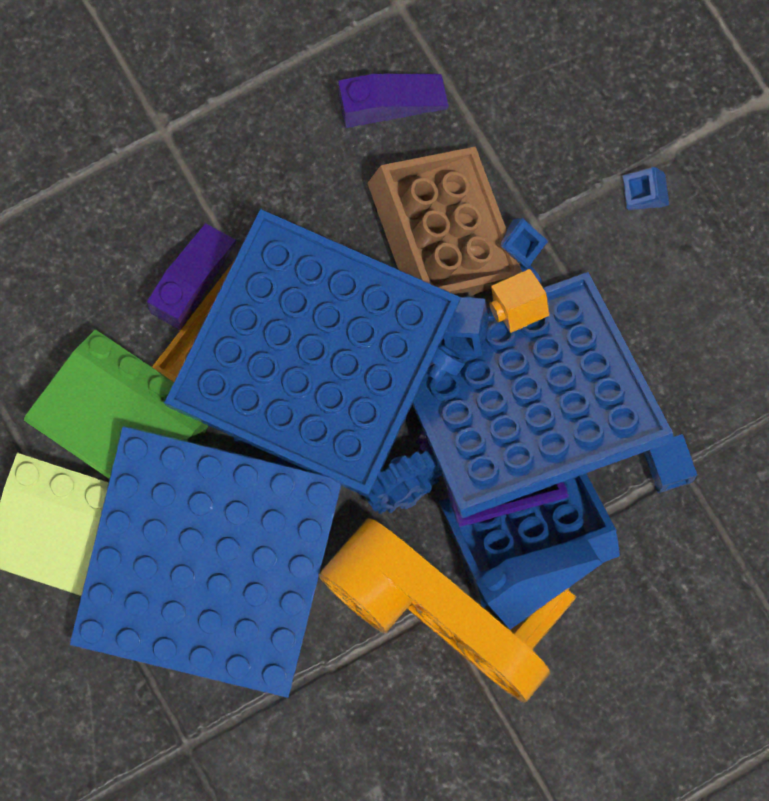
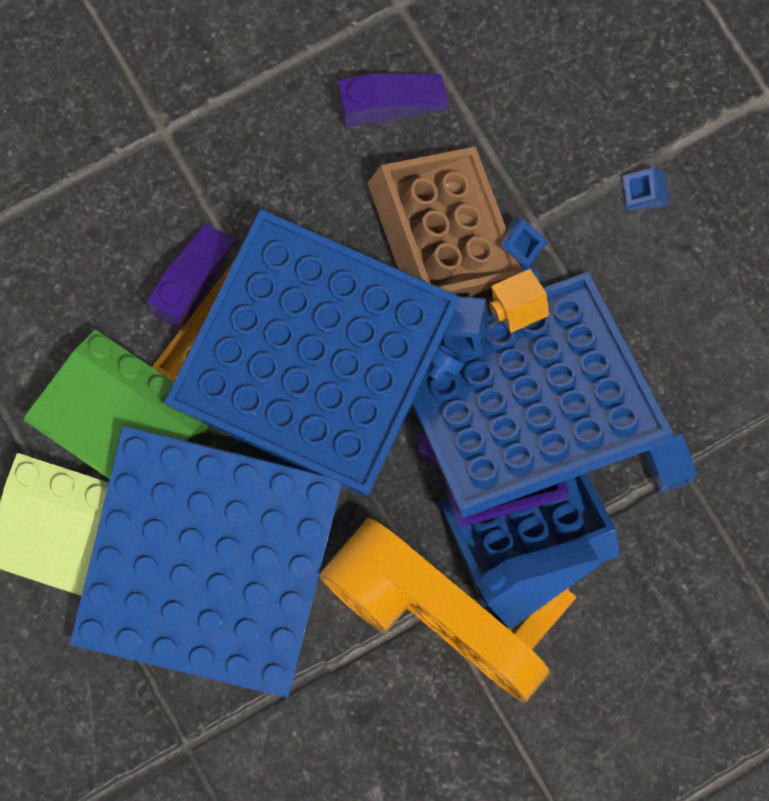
(404, 482): blue gear -> none

